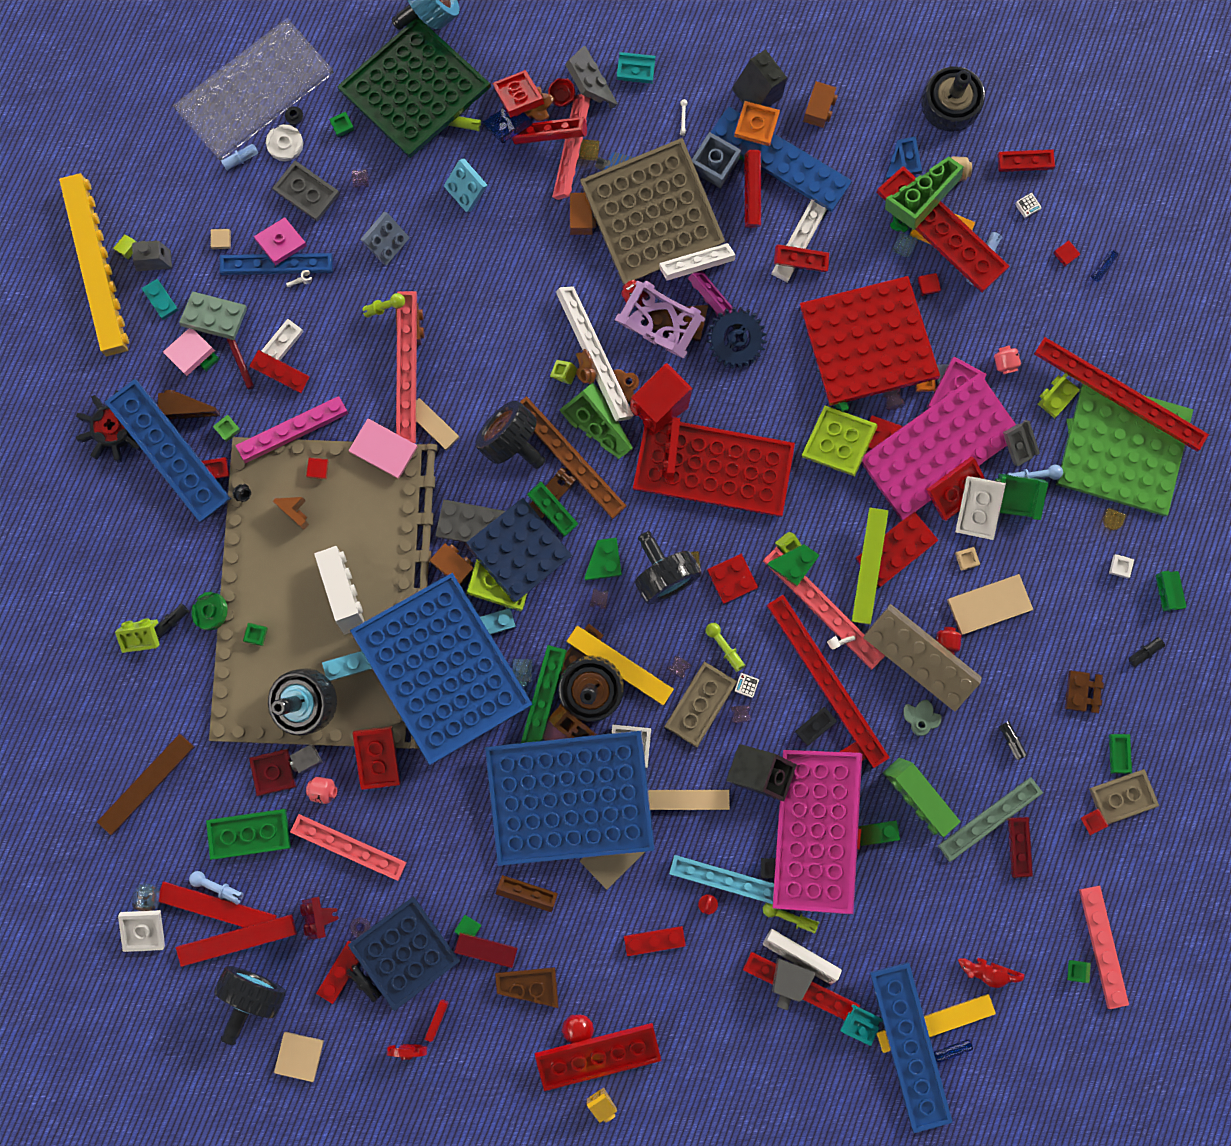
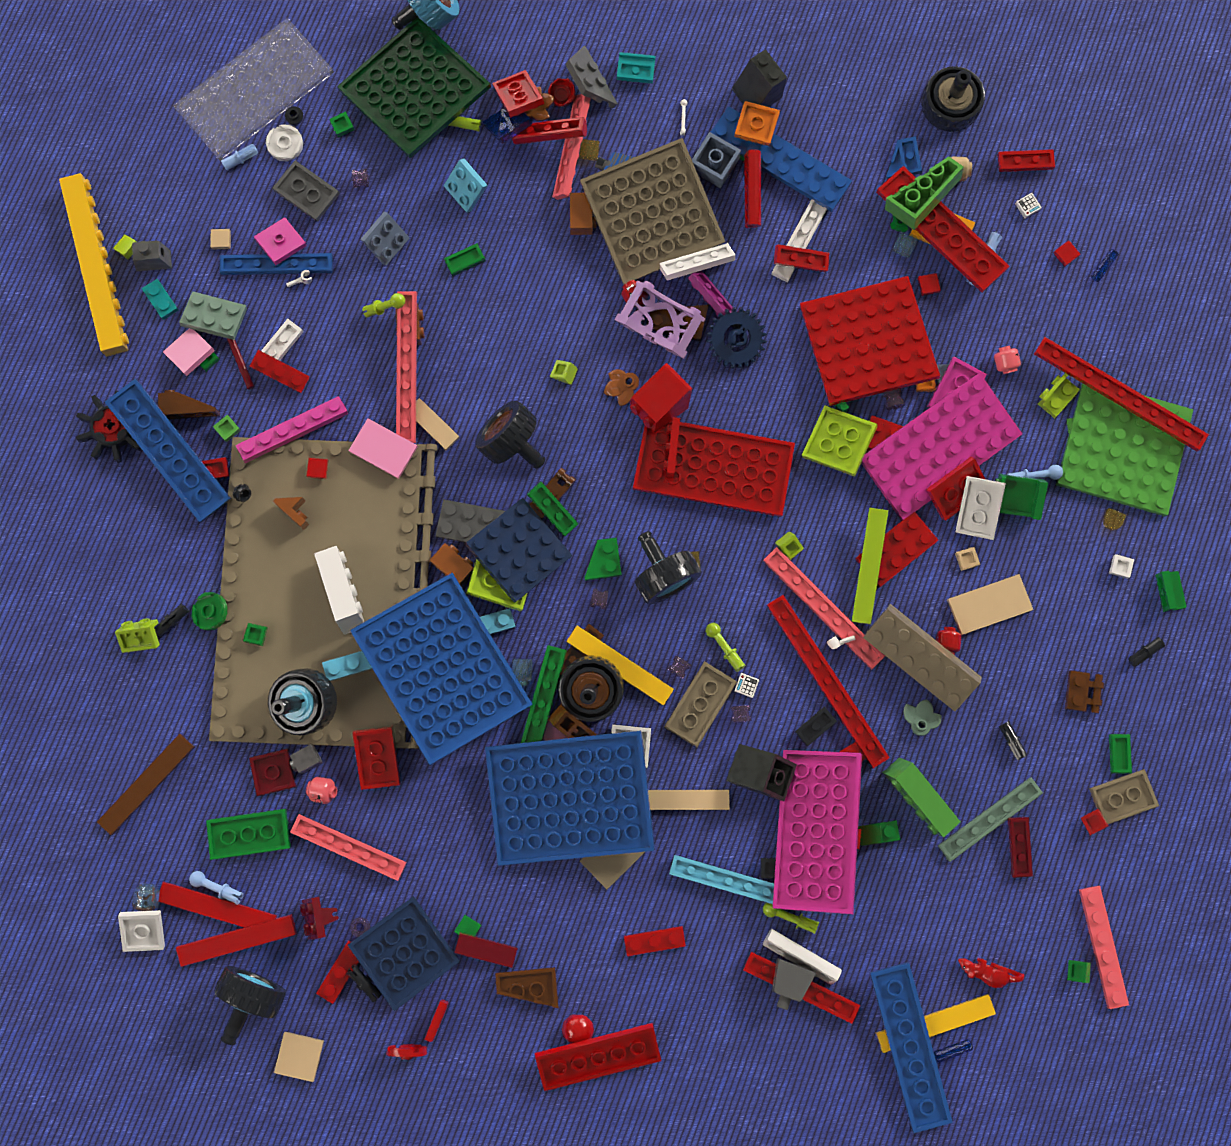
(464, 259): none -> green tile
(526, 893): reddish brown plate -> none
(575, 463): dark orange tile -> none
(585, 371): dark orange plate -> none
(589, 341): white plate -> none
(593, 416): bright green wedge -> none
(601, 1106): yellow slope -> none
(707, 904): red tile -> none
(732, 578): red plate -> none
(794, 564): green wing -> none
(819, 104): dark orange brick -> none
(861, 1025): teal plate -> none
(1021, 443): dark grey plate -> none

